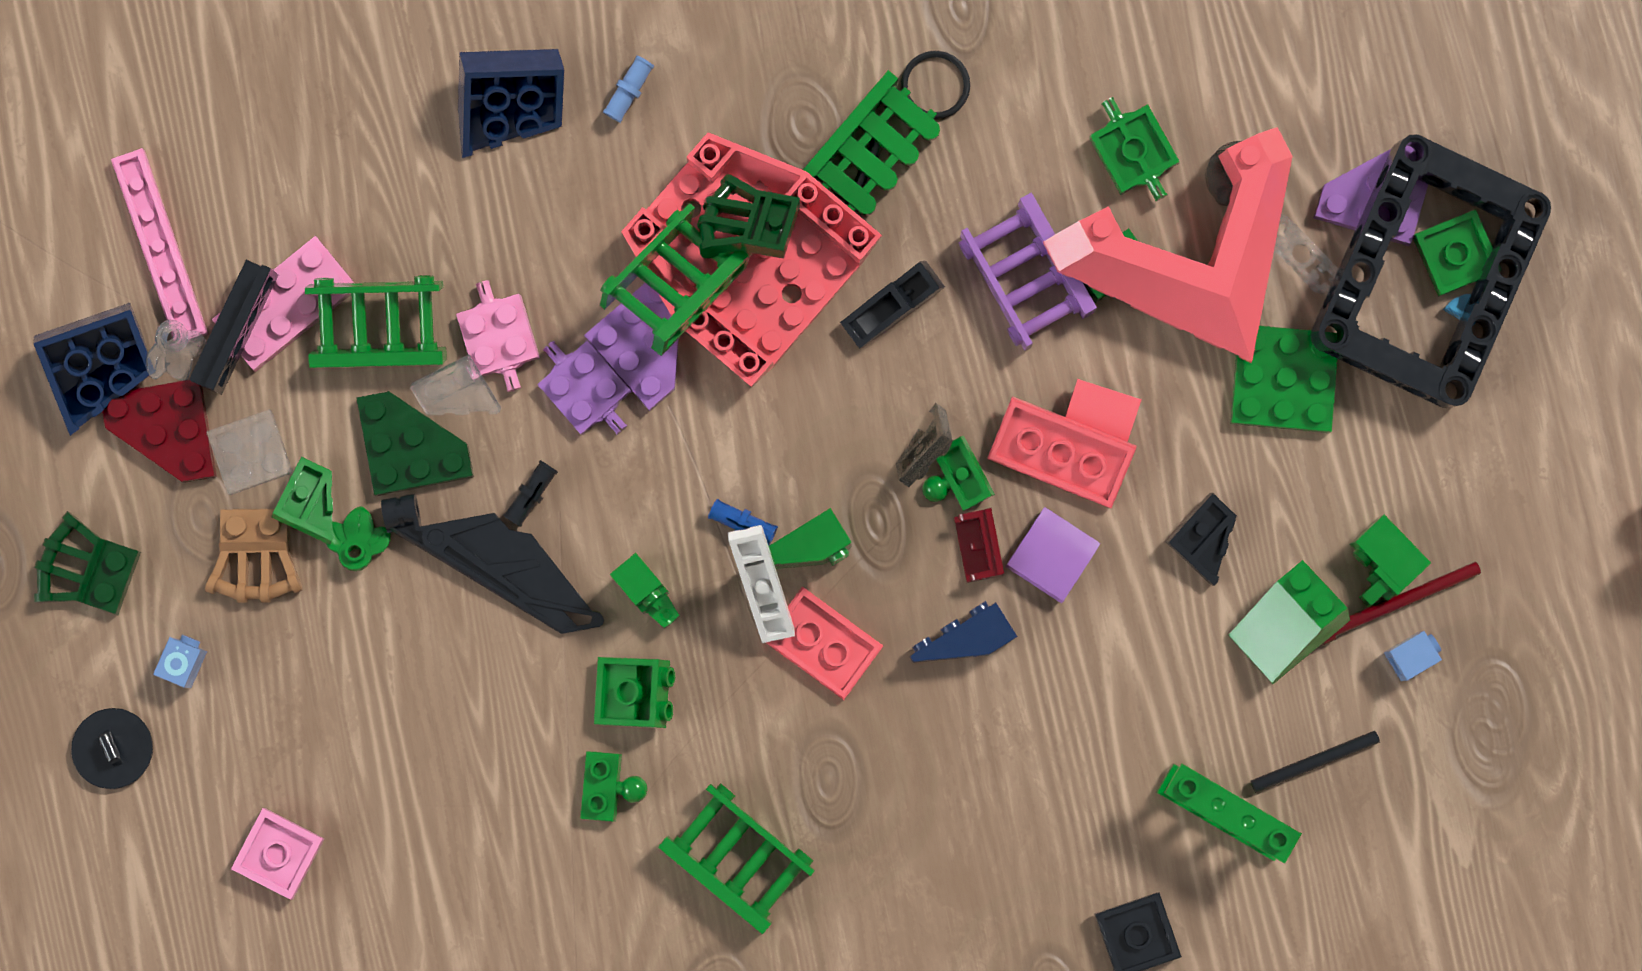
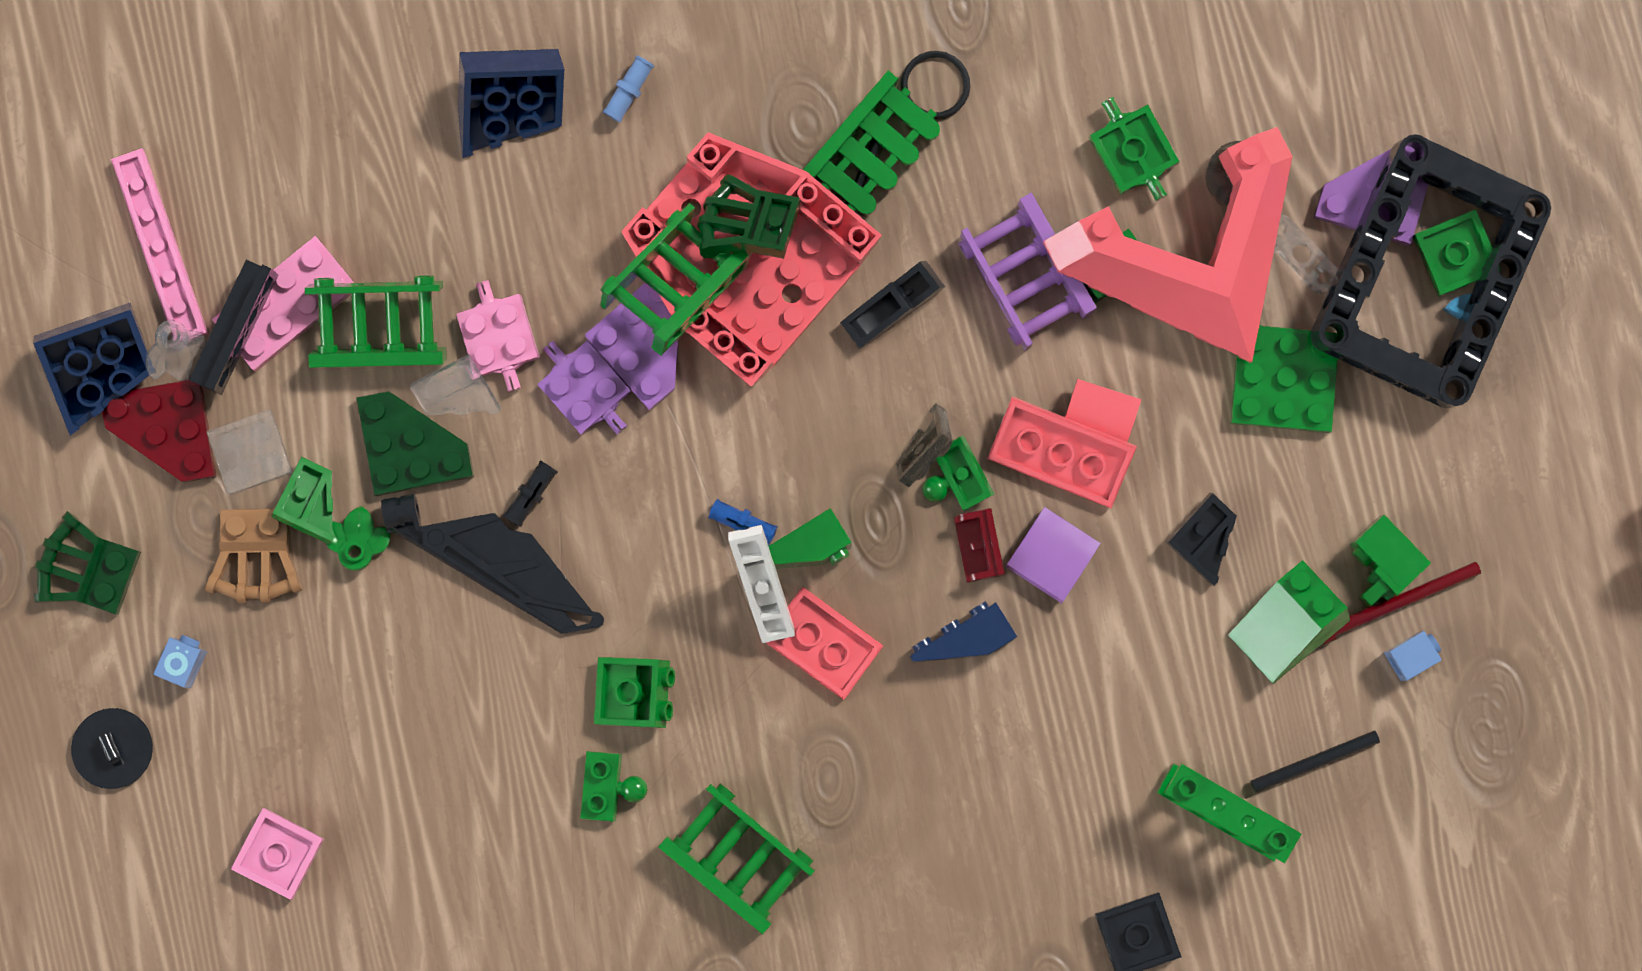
(645, 590): green hinge -> none

